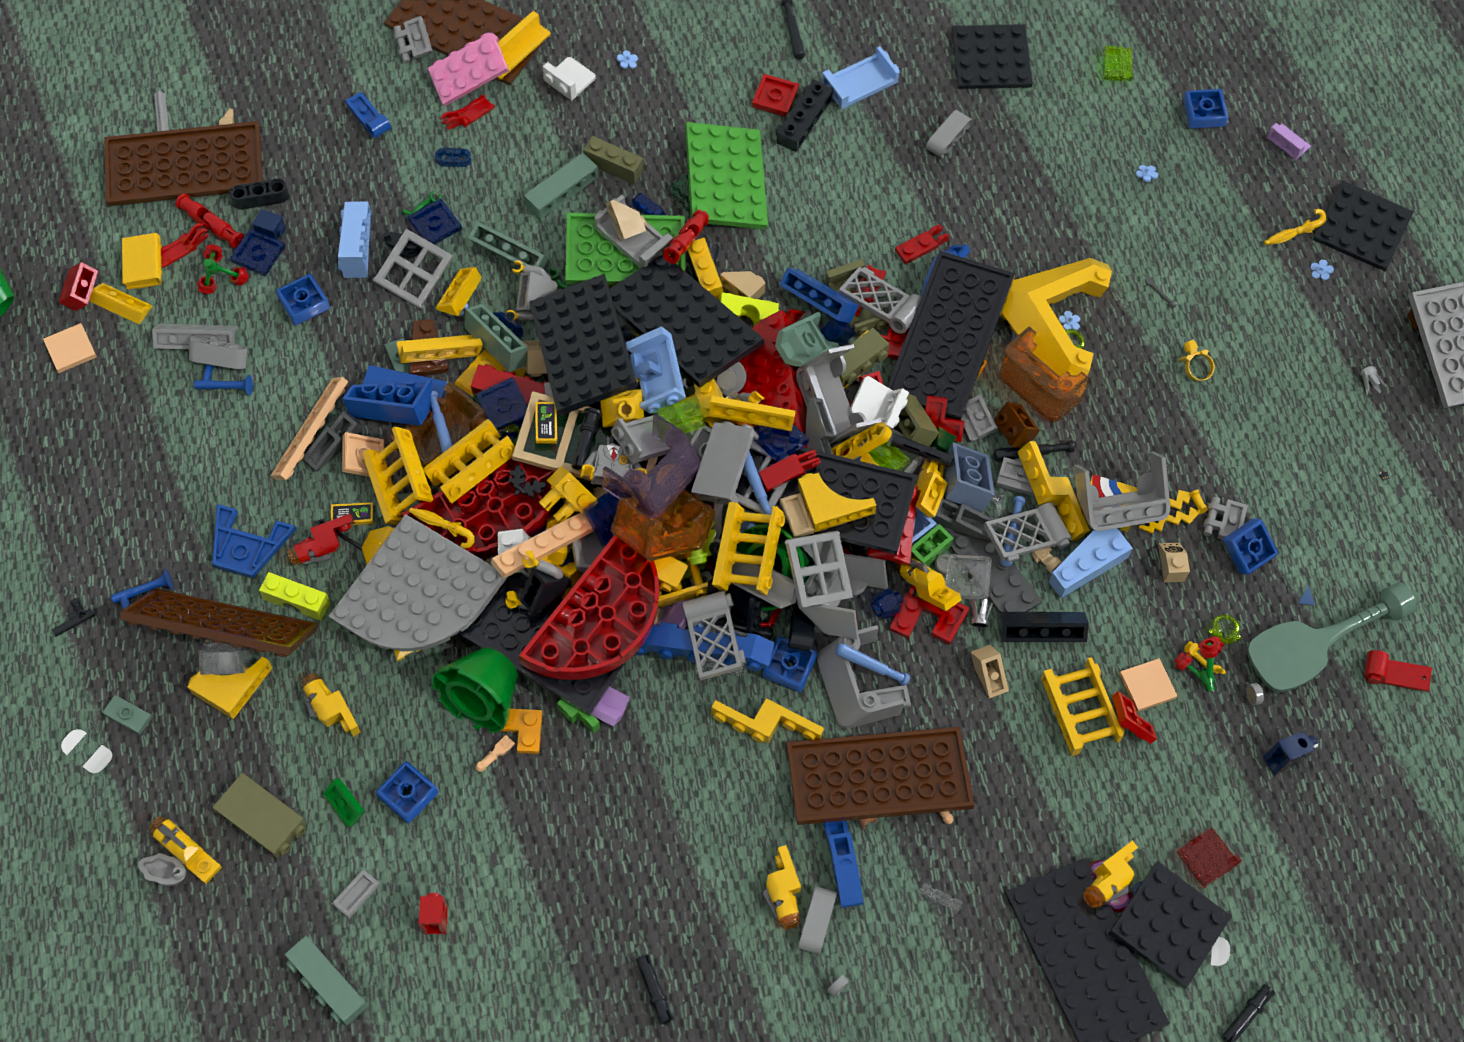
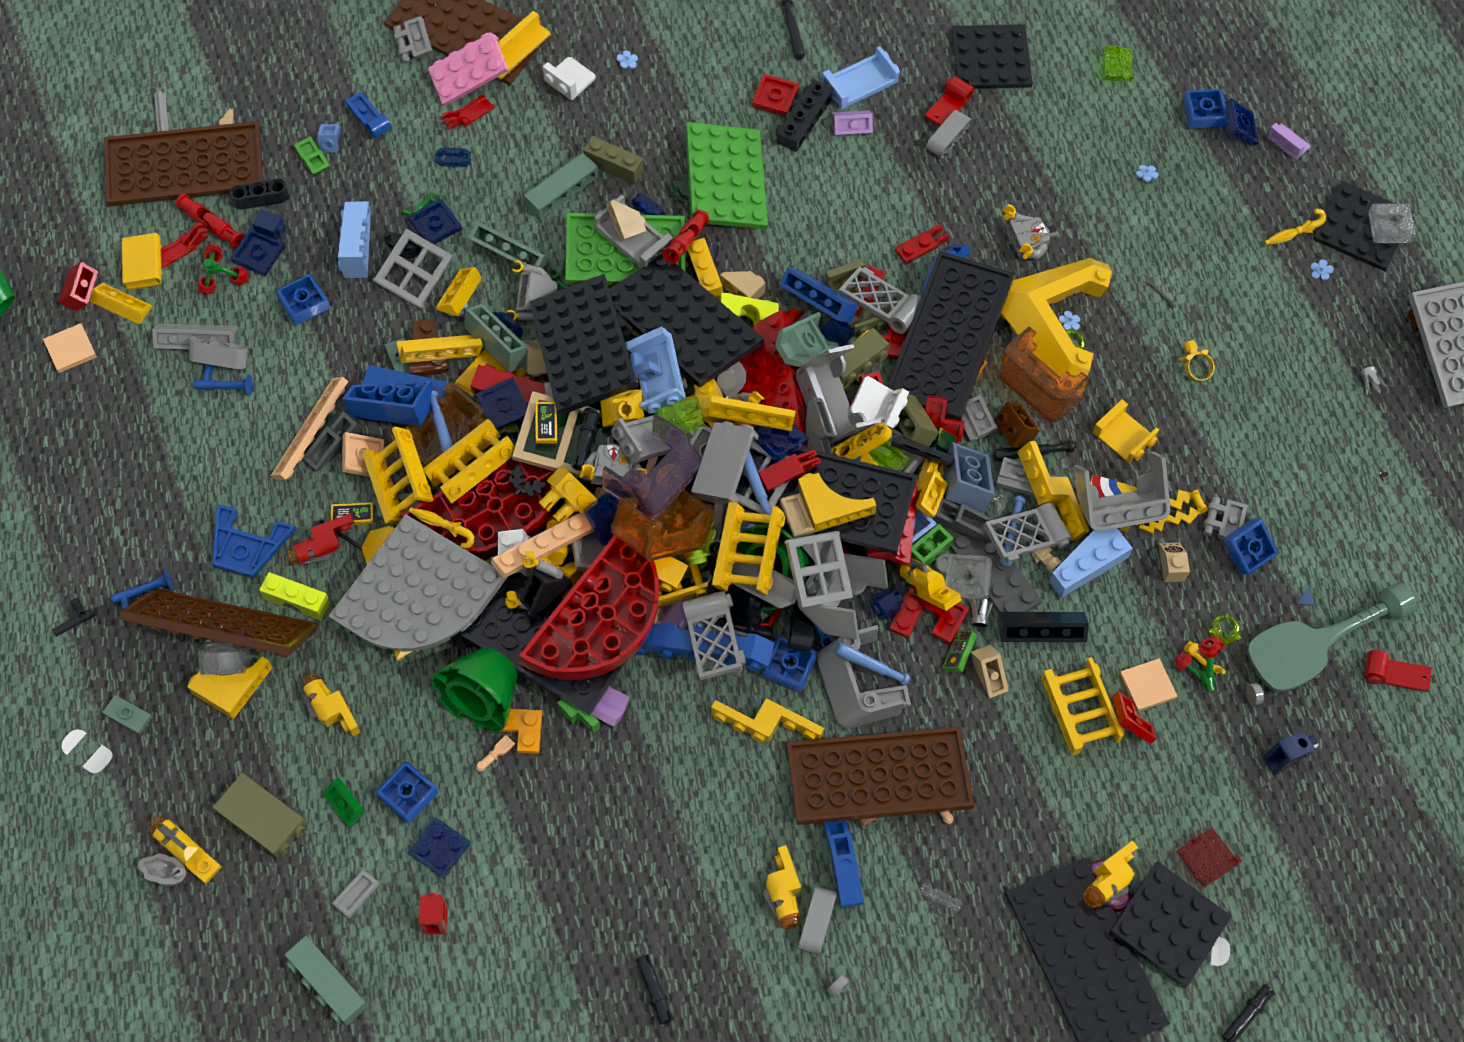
(311, 155): none -> bright green slope
(328, 137): none -> medium blue bracket
(439, 847): none -> clear blue plate
(822, 638): none -> blue hand
(852, 122): none -> lavender panel
(955, 97): none -> red door
(959, 651): none -> tile
(1028, 234): none -> light grey torso
(1124, 433): none -> yellow panel
(1241, 122): none -> clear blue plate
(1392, 223): none -> clear brick

